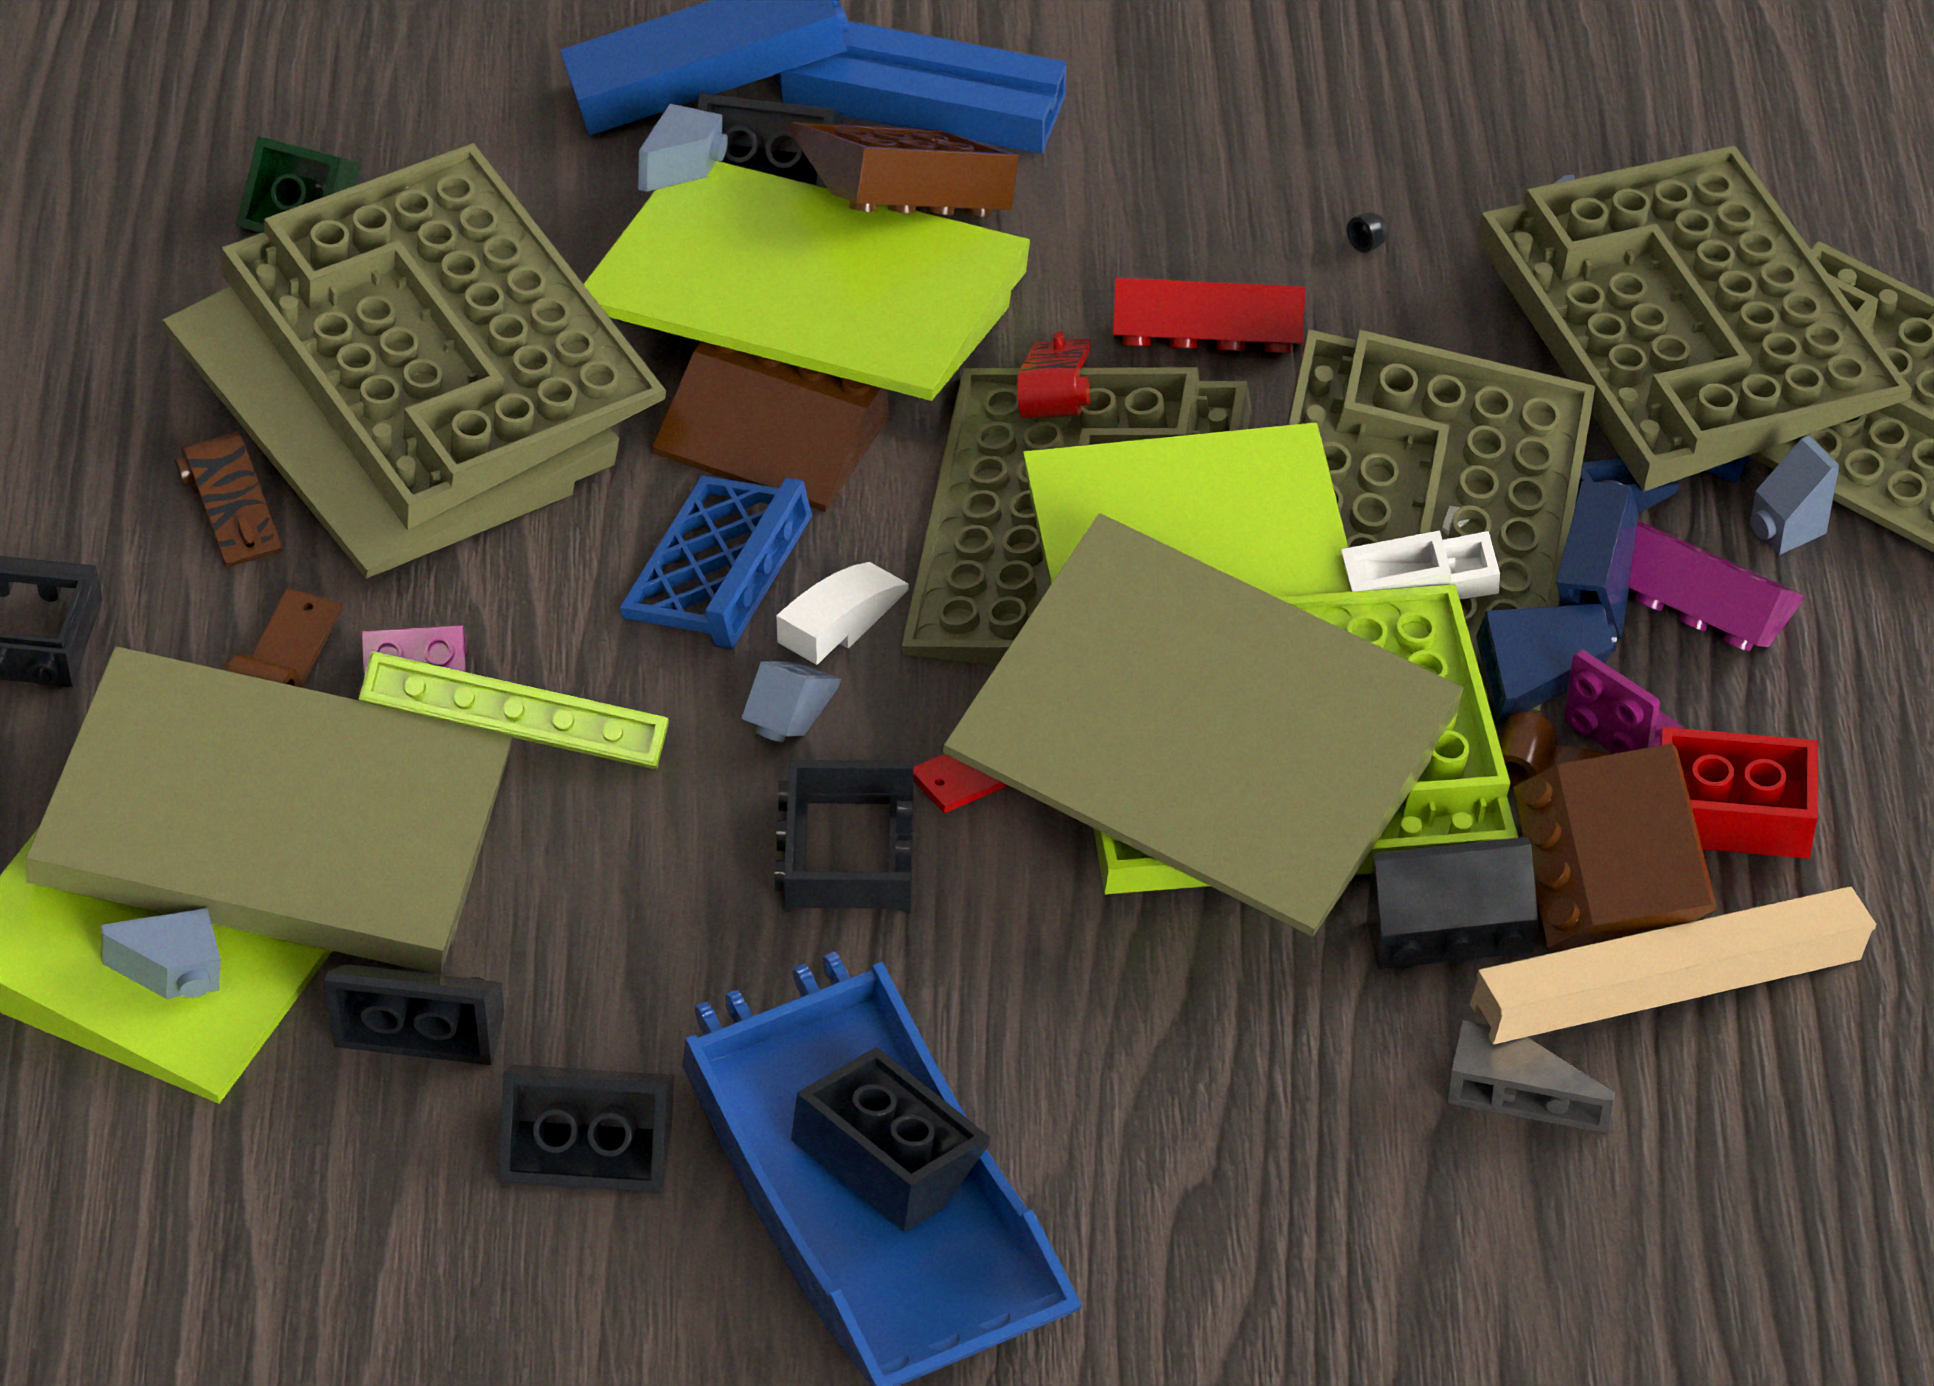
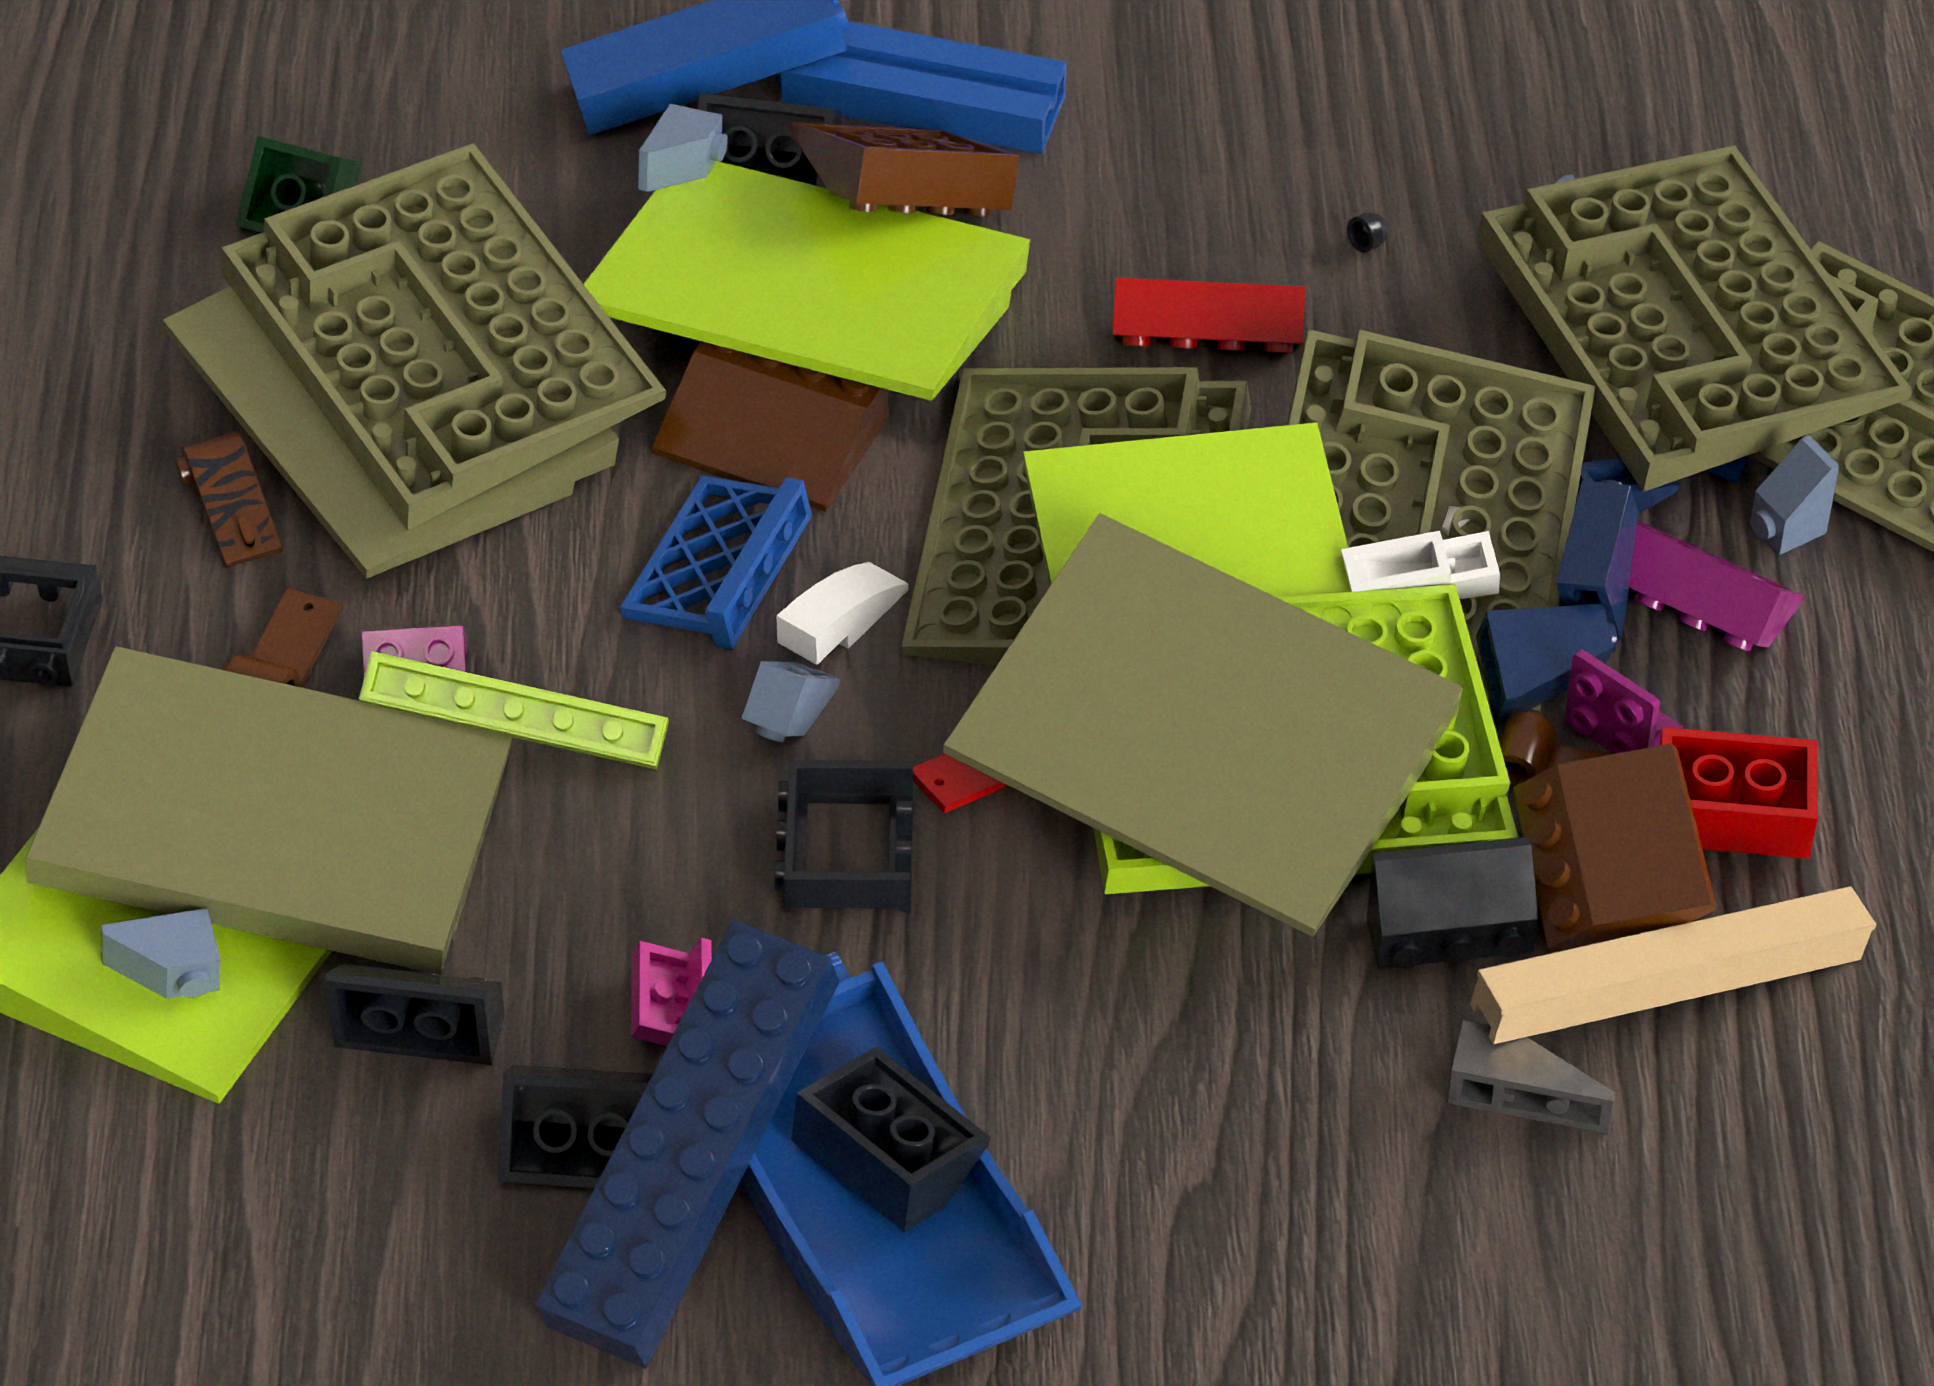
(664, 987): none -> dark pink bracket
(688, 1144): none -> dark blue brick
(1051, 378): red door -> none

